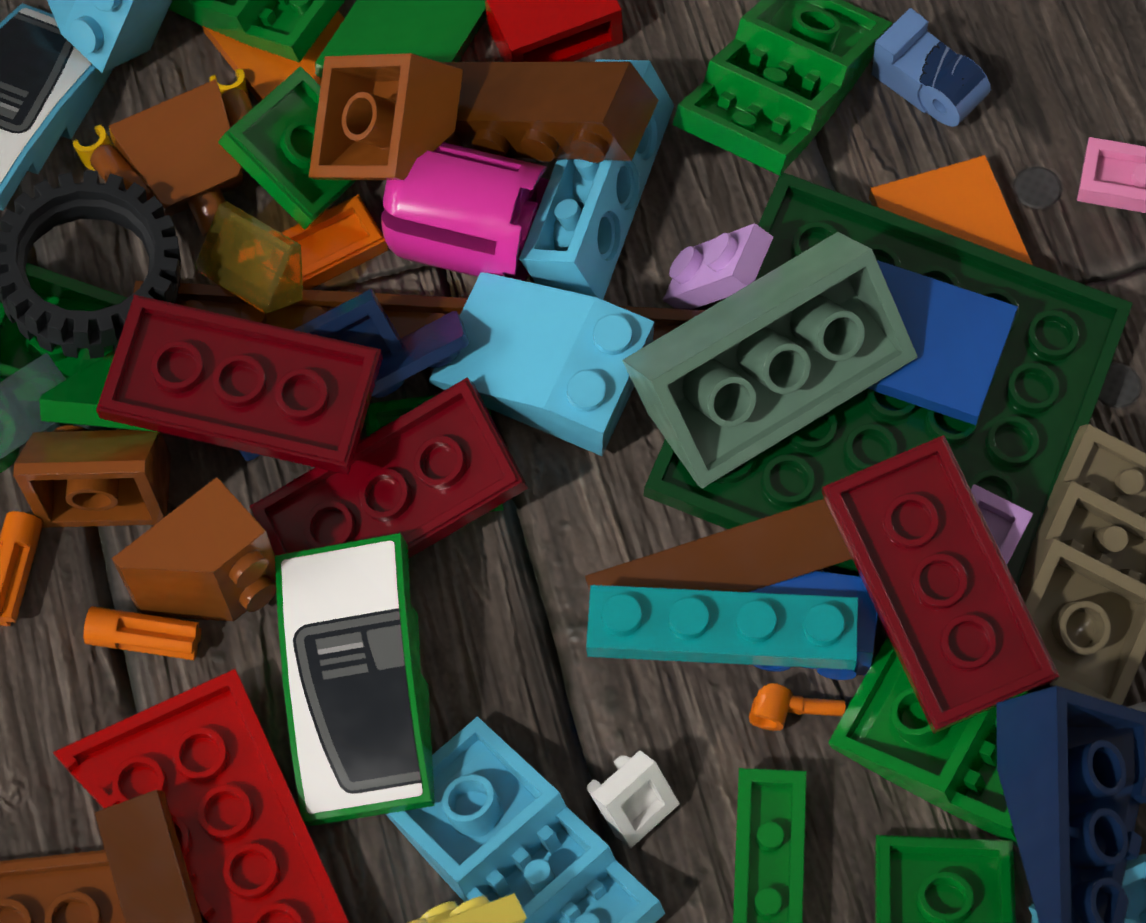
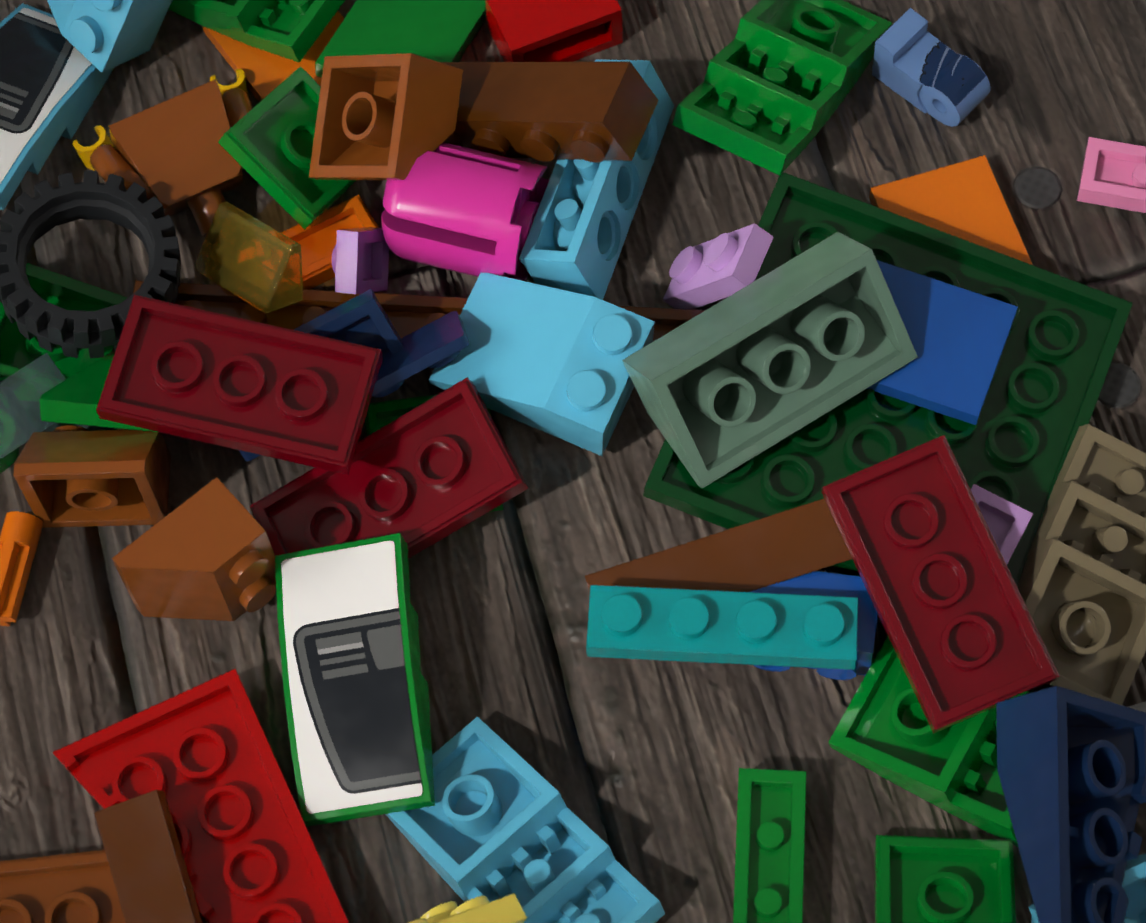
(141, 633): orange piece -> none
(360, 260): none -> medium lavender plate
(633, 797): white tile -> none
(775, 701): orange hand -> none

